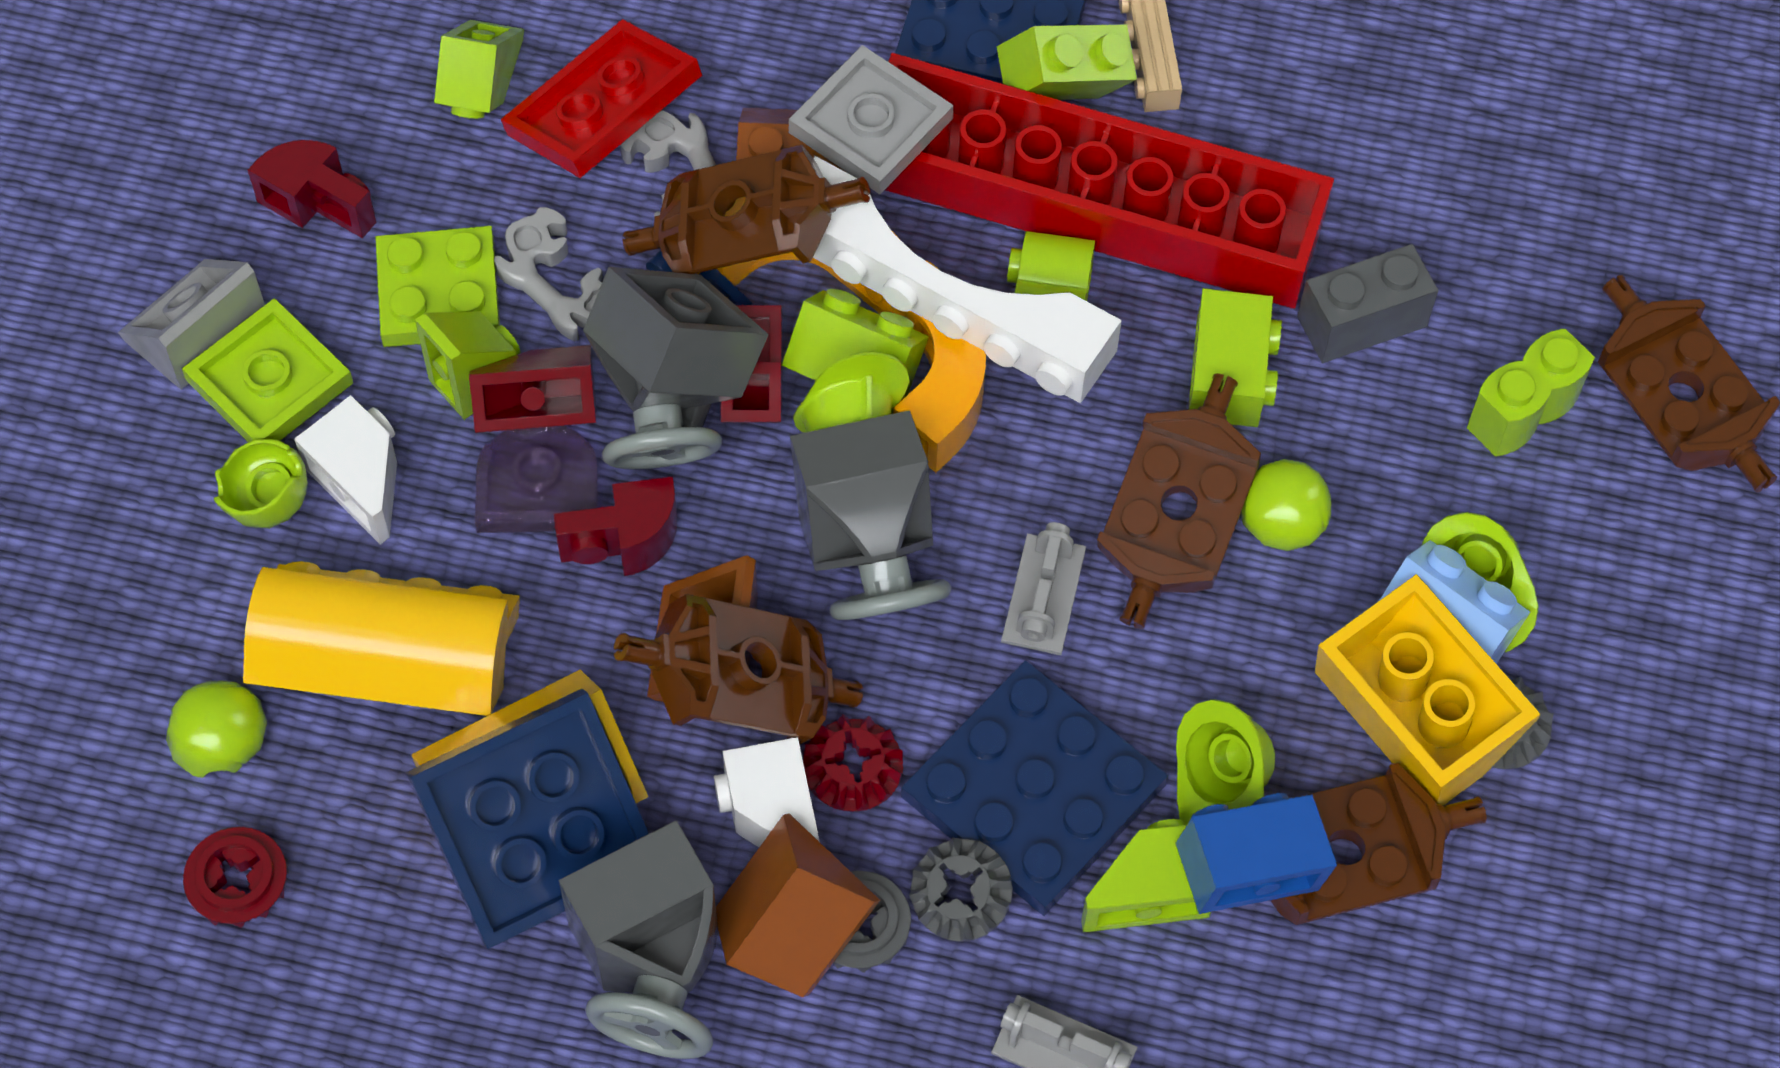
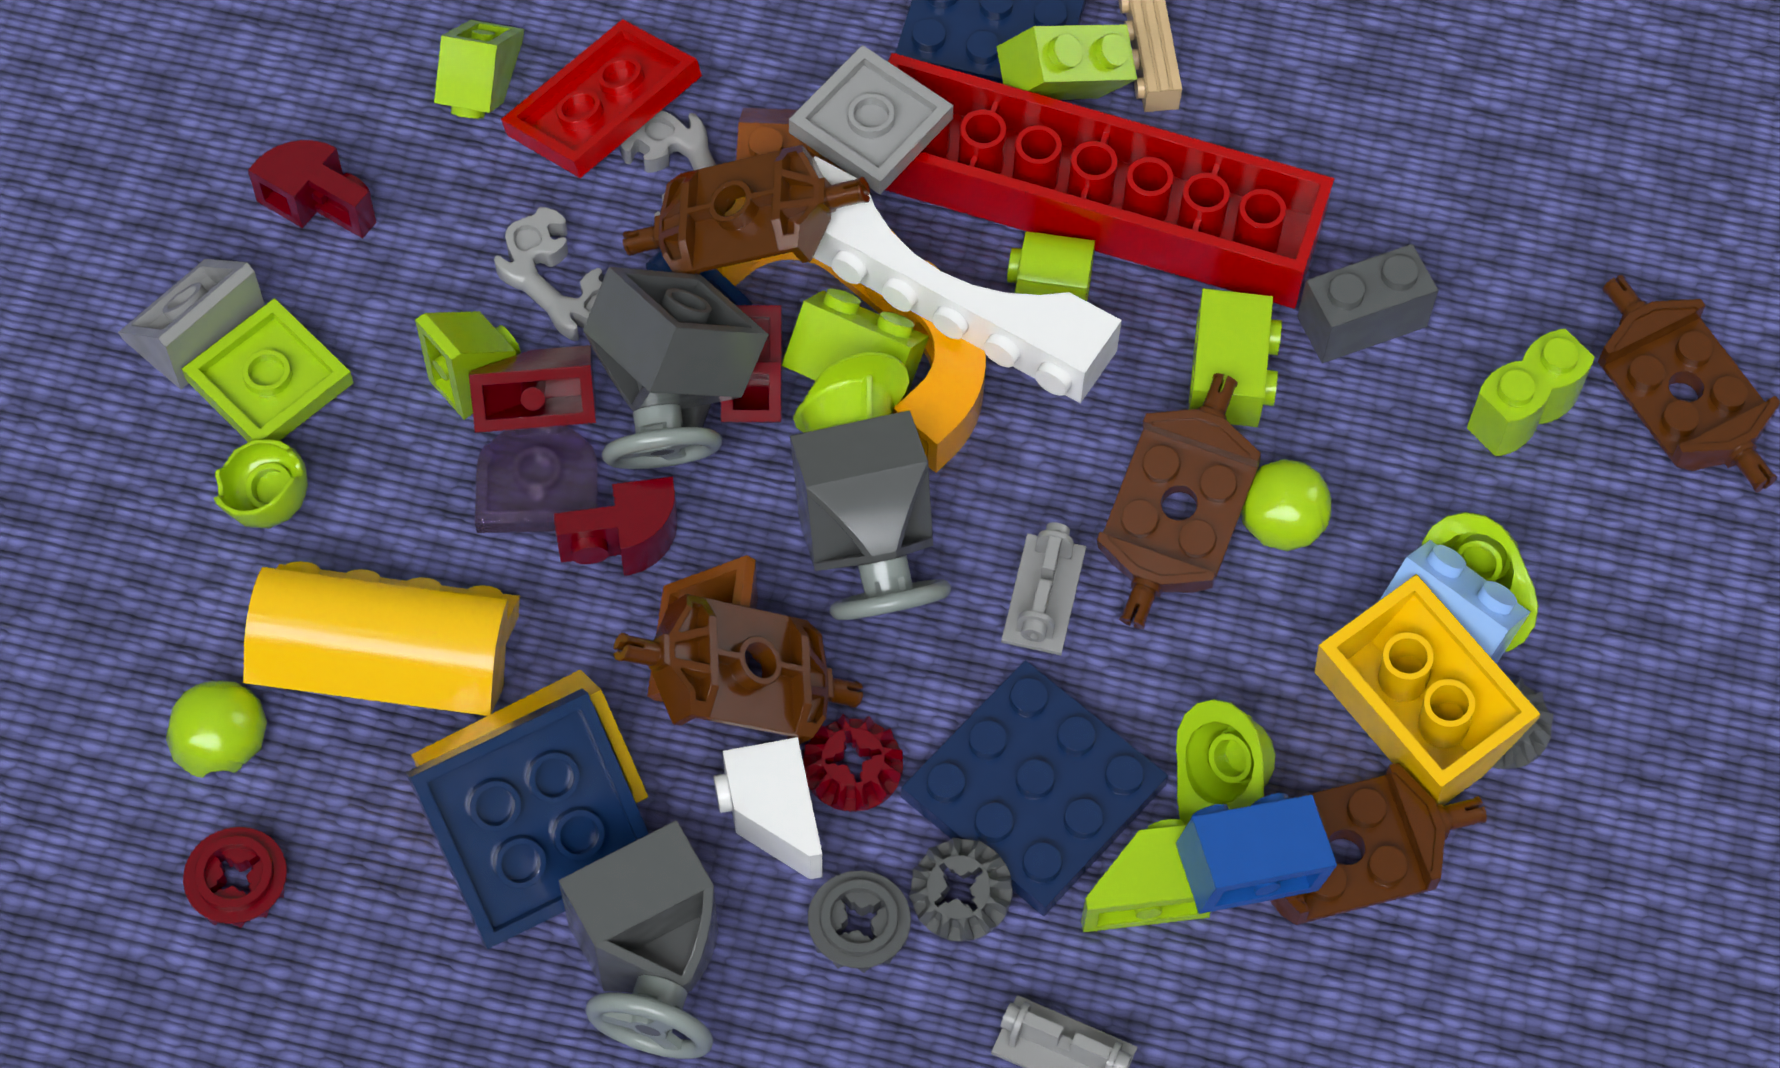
(354, 462): white slope -> none
(432, 275): lime plate -> none
(791, 910): dark orange slope -> none

